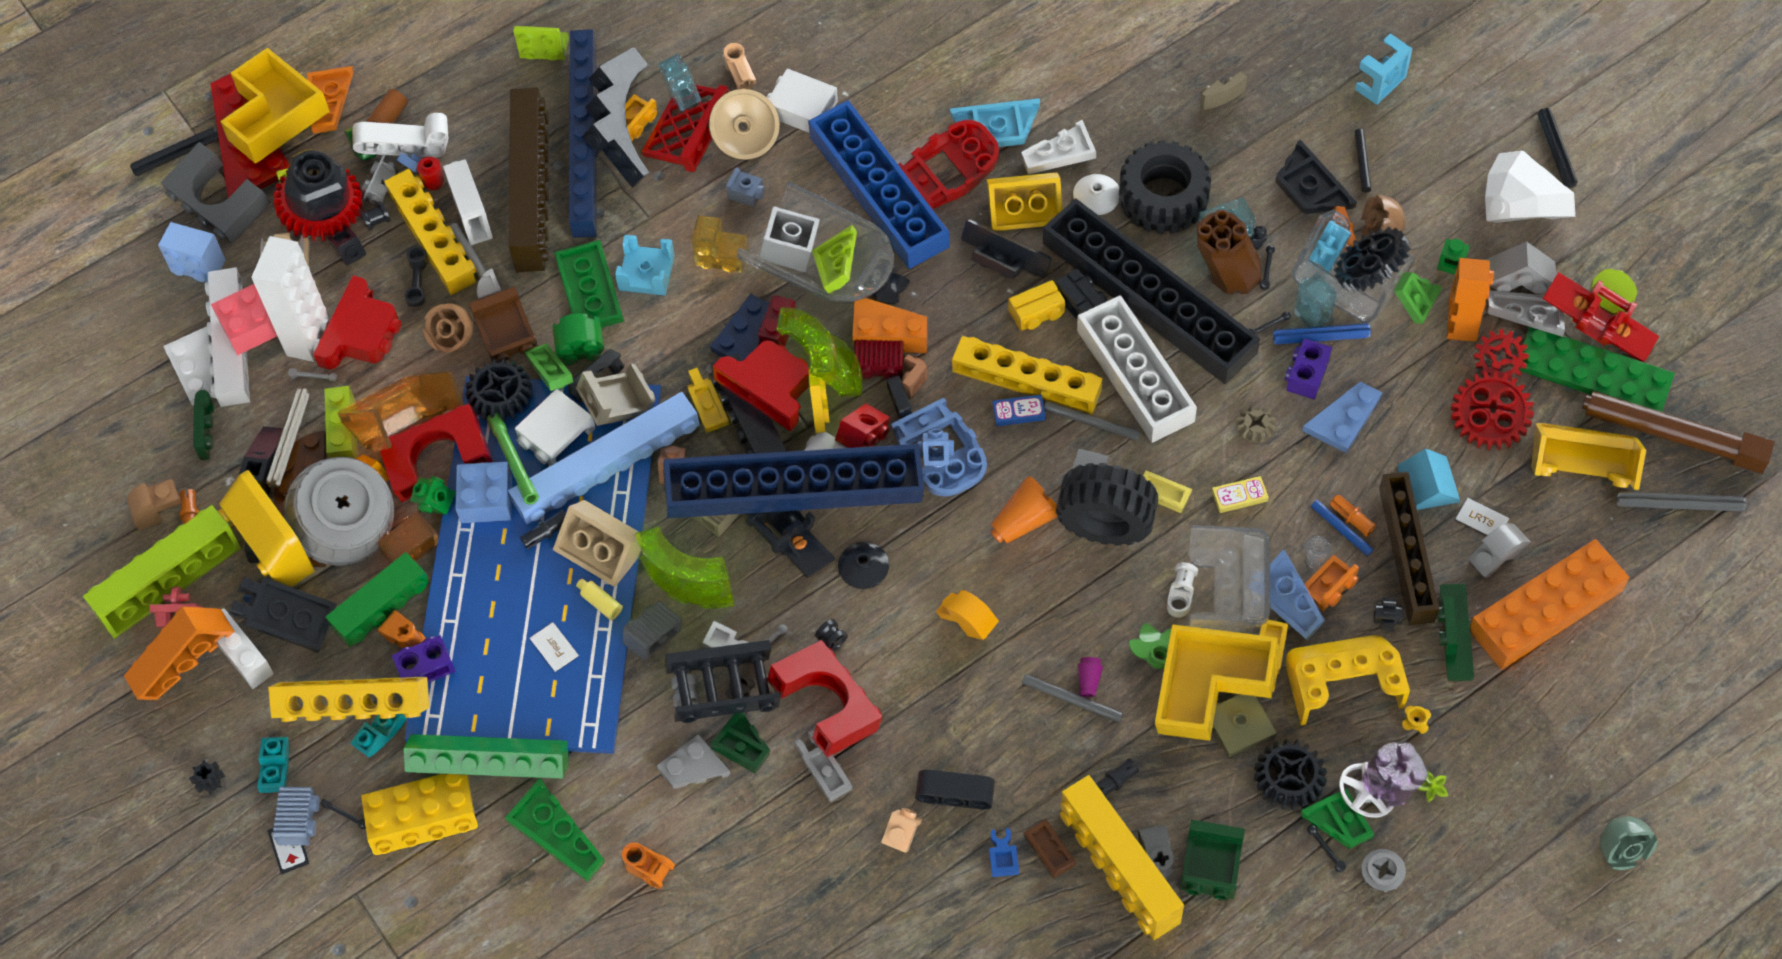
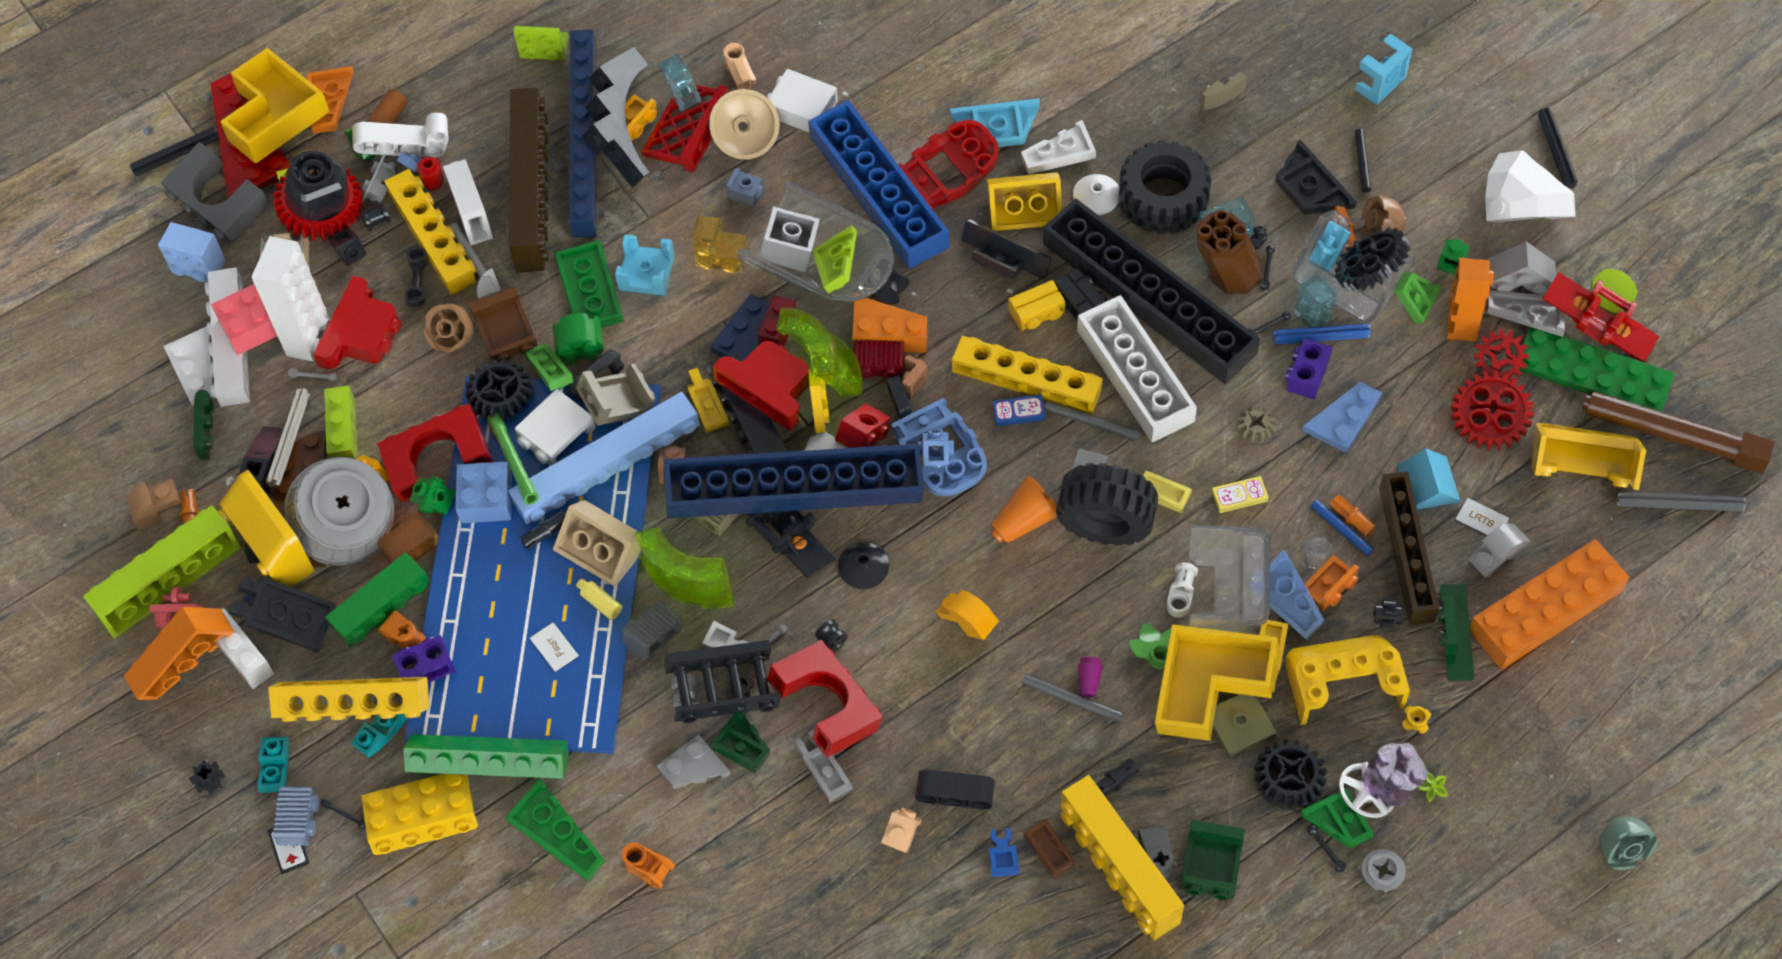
(400, 406): clear orange windscreen -> none

